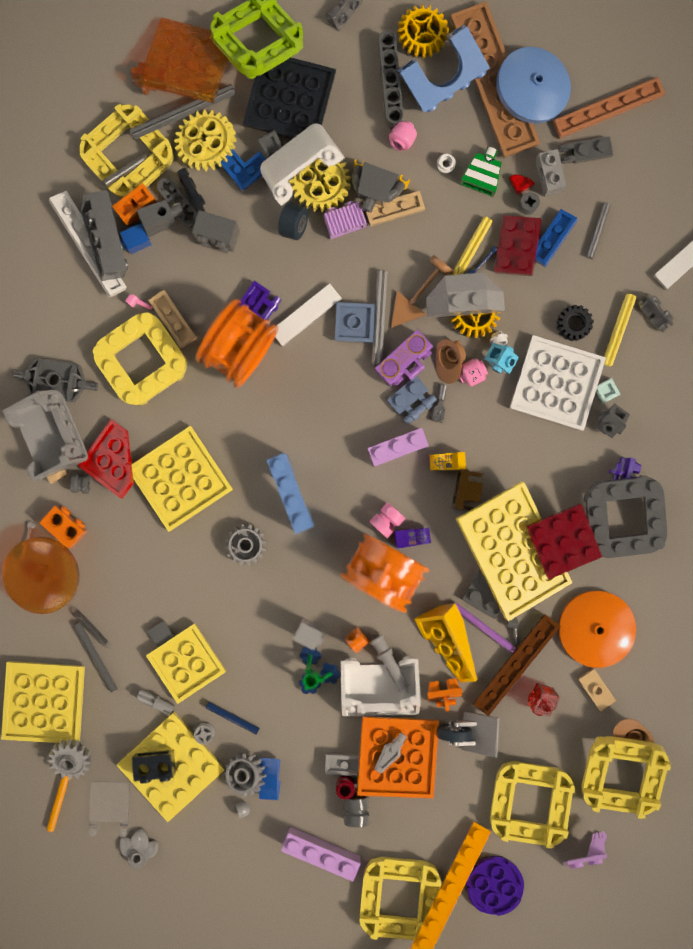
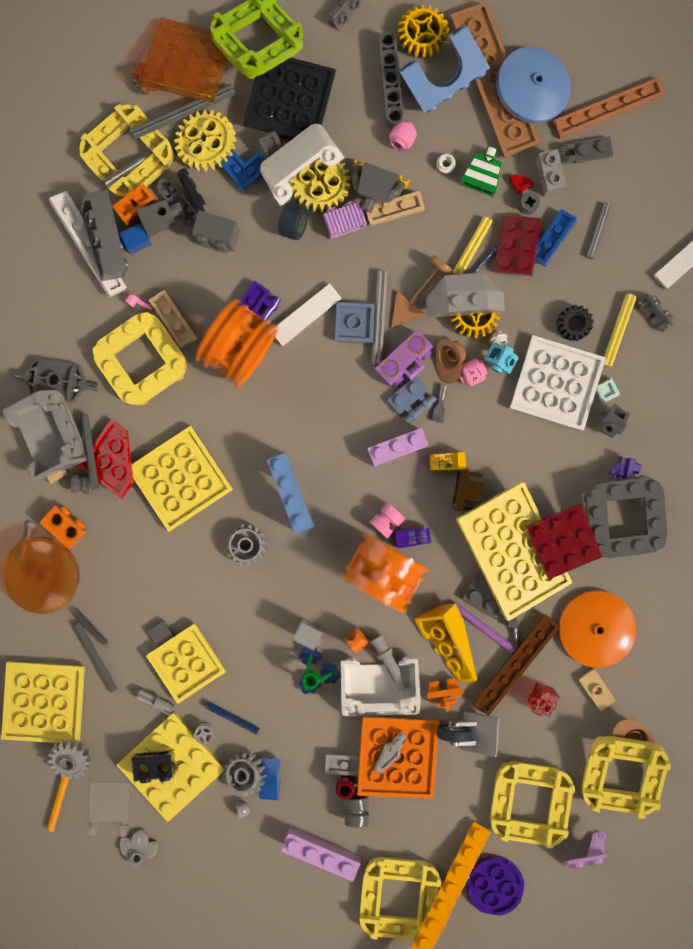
(89, 452): none -> dark grey bar

